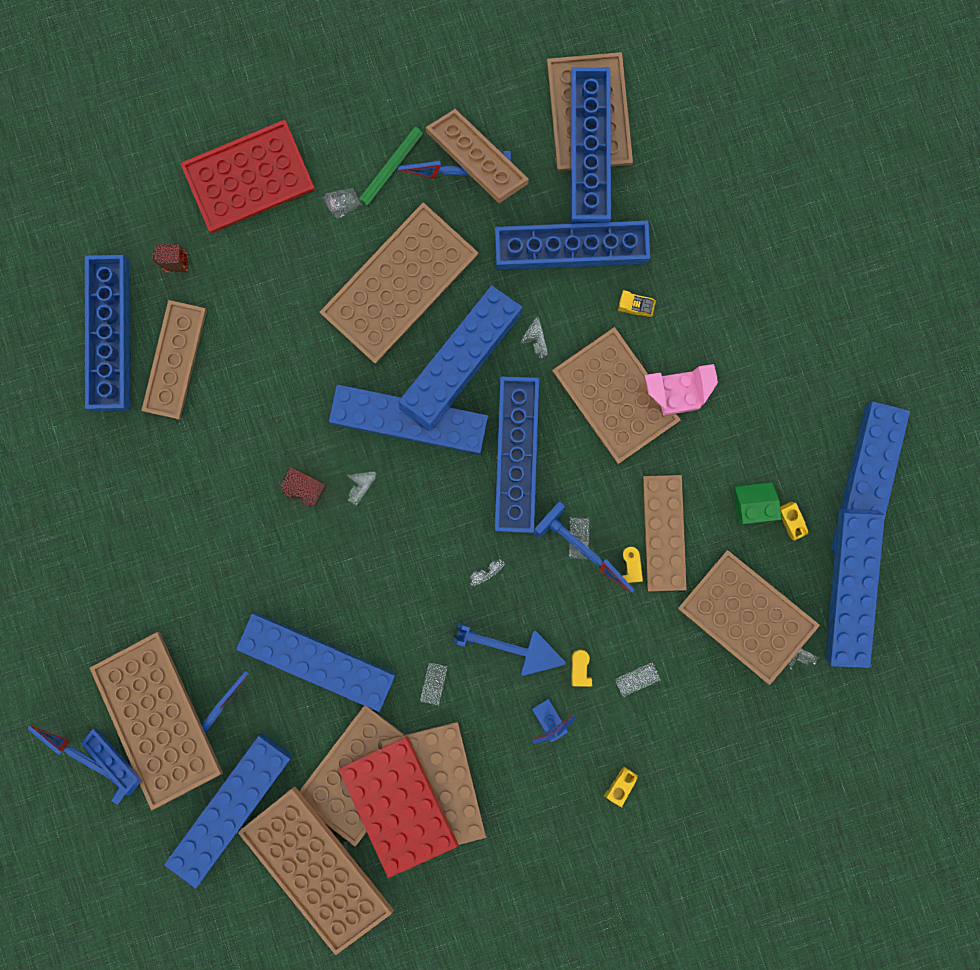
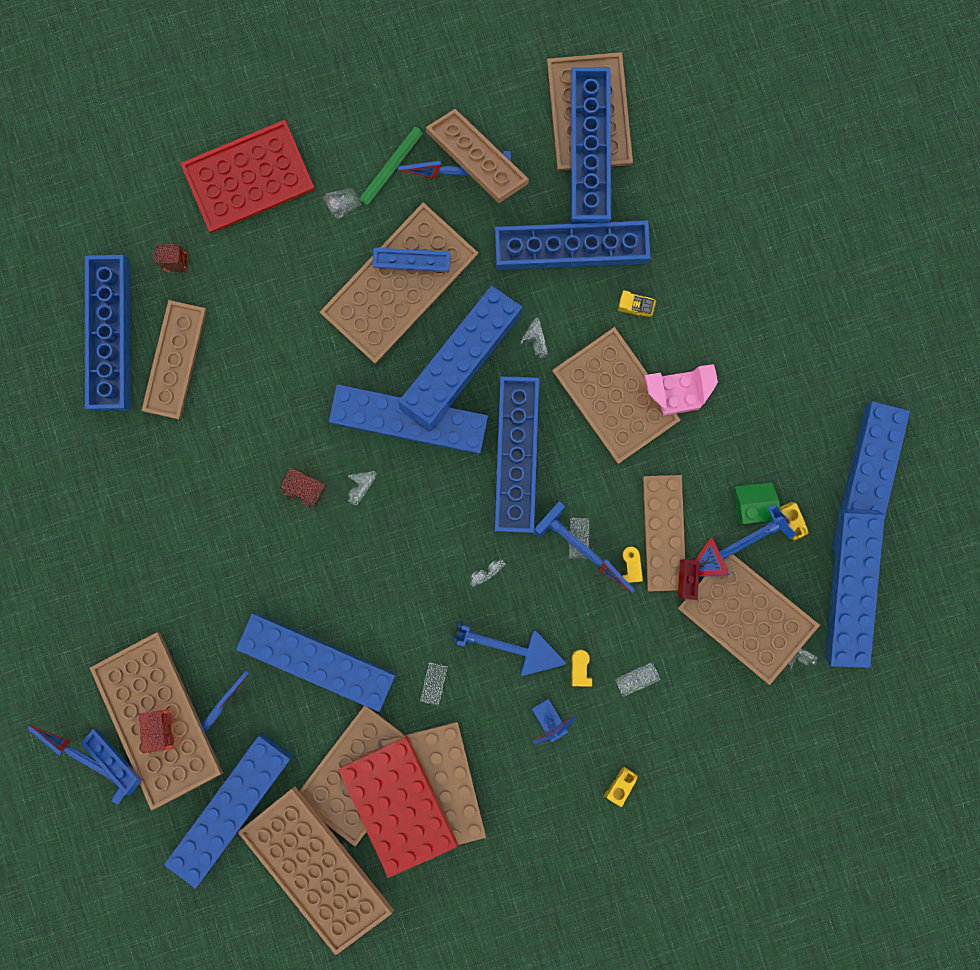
(156, 731): none -> clear red brick
(411, 259): none -> blue plate
(688, 579): none -> dark red plate
(712, 559): none -> blue piece

